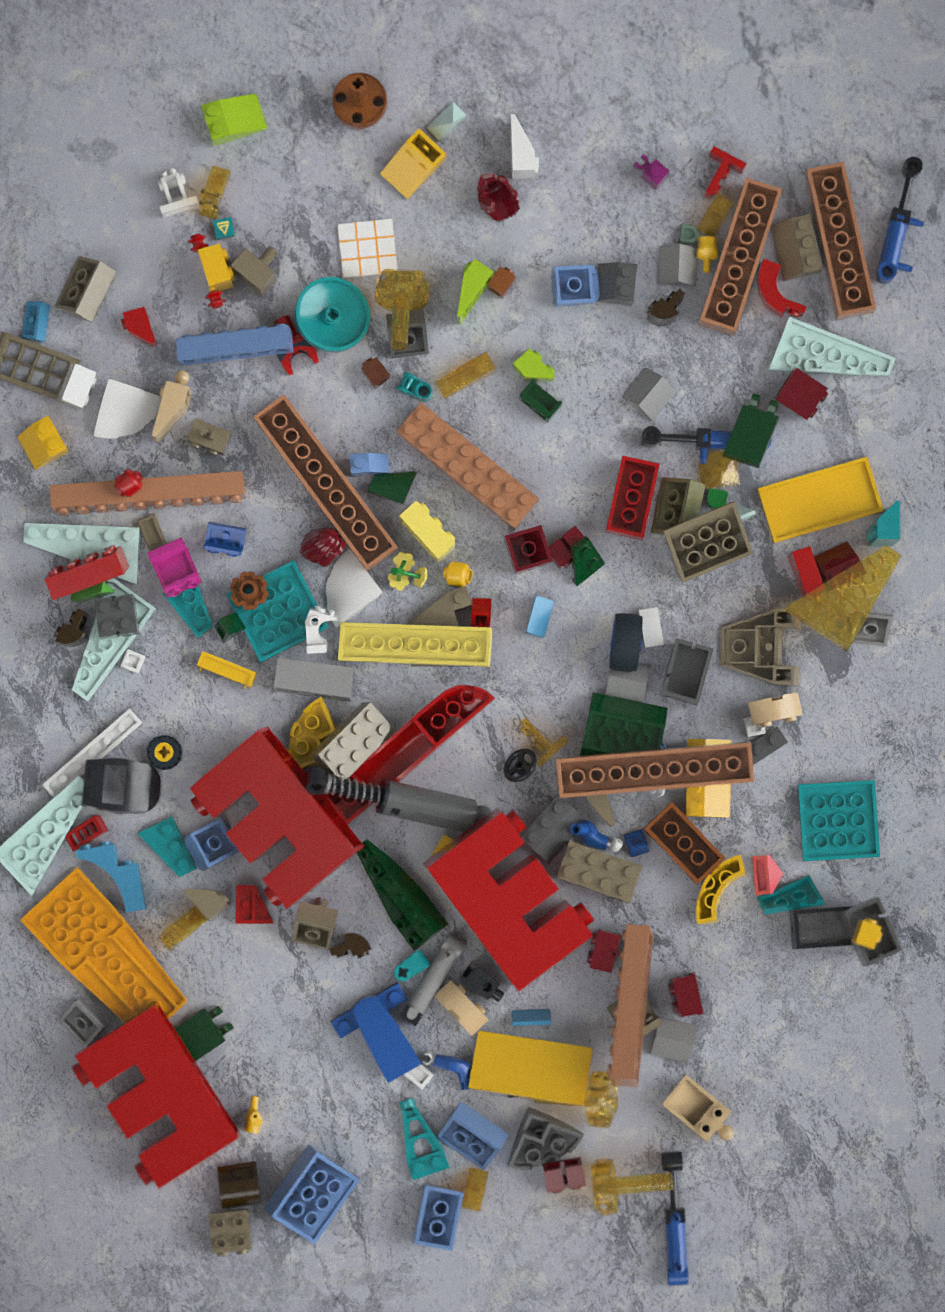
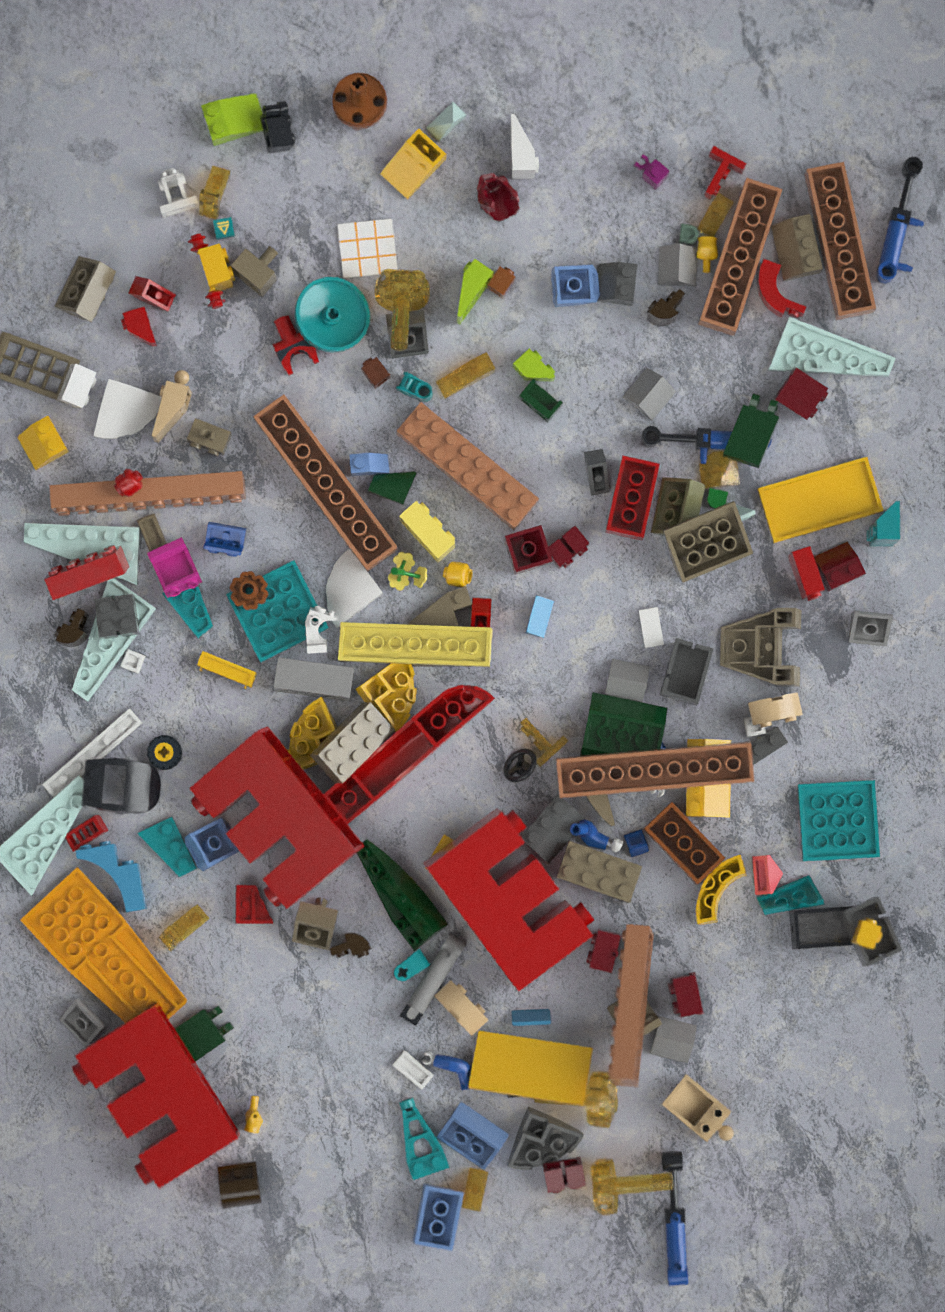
(35, 321): dark azure slope -> none
(92, 592): bright green slope -> none
(152, 293): none -> red slope
(209, 902): dark tan slope -> none
(229, 627): dark green slope -> none
(230, 1232): dark tan brick -> none
(234, 345): medium blue brick -> none
(276, 127): none -> black hinge
(311, 1194): medium blue slope -> none
(322, 546): dark red hair -> none
(380, 1031): blue slope -> none
(391, 693): none -> yellow brick
(403, 800): dark grey piece -> none
(477, 978): black torso -> none
(585, 560): dark green wing -> none
(597, 472): none -> dark grey slope
(626, 642): black wheel -> none
(845, 601): clear yellow wing -> none

